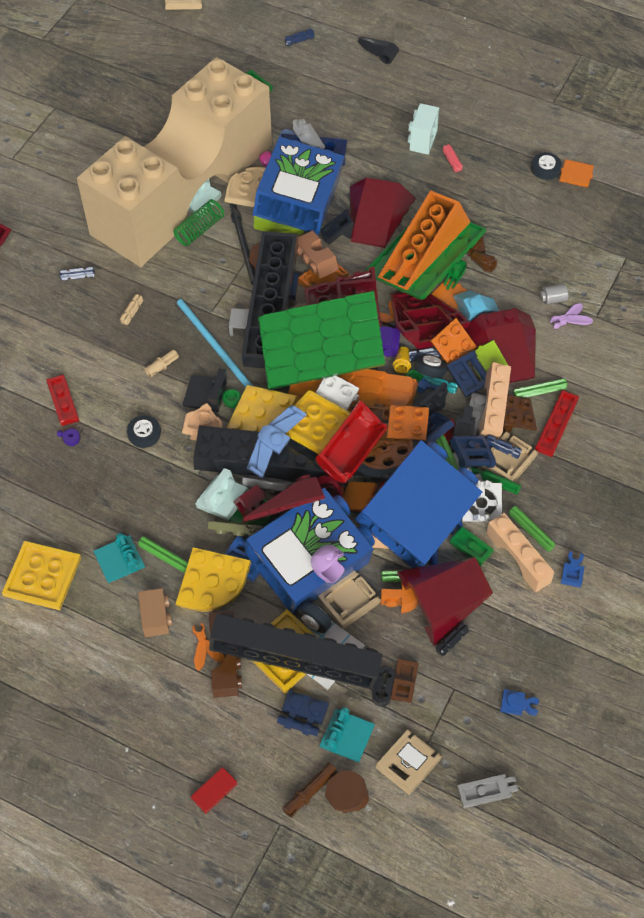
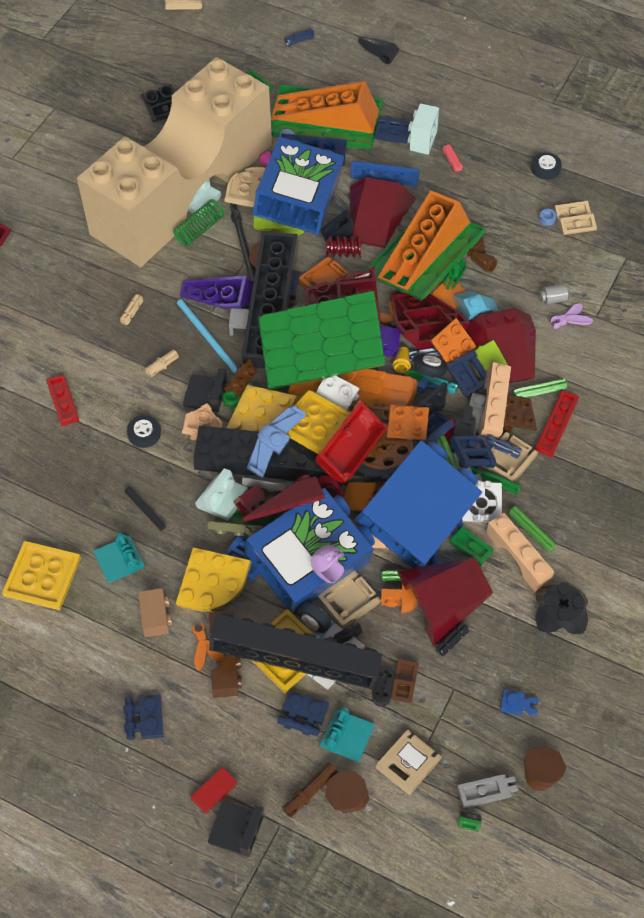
(70, 437): dark purple piece -> none
(77, 273): axle -> none
(145, 509): none -> black bar
(150, 717): none -> dark blue plate
(158, 102): none -> black slope
(163, 554): bright green axle -> none
(219, 292): none -> dark purple wedge
(236, 828): none -> black bracket
(241, 378): none -> reddish brown hinge
(307, 133): light grey hinge -> none
(319, 260): nougat arch -> none
(328, 112): none -> orange piece
(343, 246): none -> dark red piece
(347, 633): none -> black axle
(390, 173): none -> blue fence
(393, 130): none -> dark blue plate
(469, 821): none -> green slope
(543, 767): none -> reddish brown hat
(547, 217): none -> medium blue tile
(552, 617): none -> black brick
(572, 572): blue plate -> none
(575, 218): none -> tan slope
(576, 173): orange piece -> none

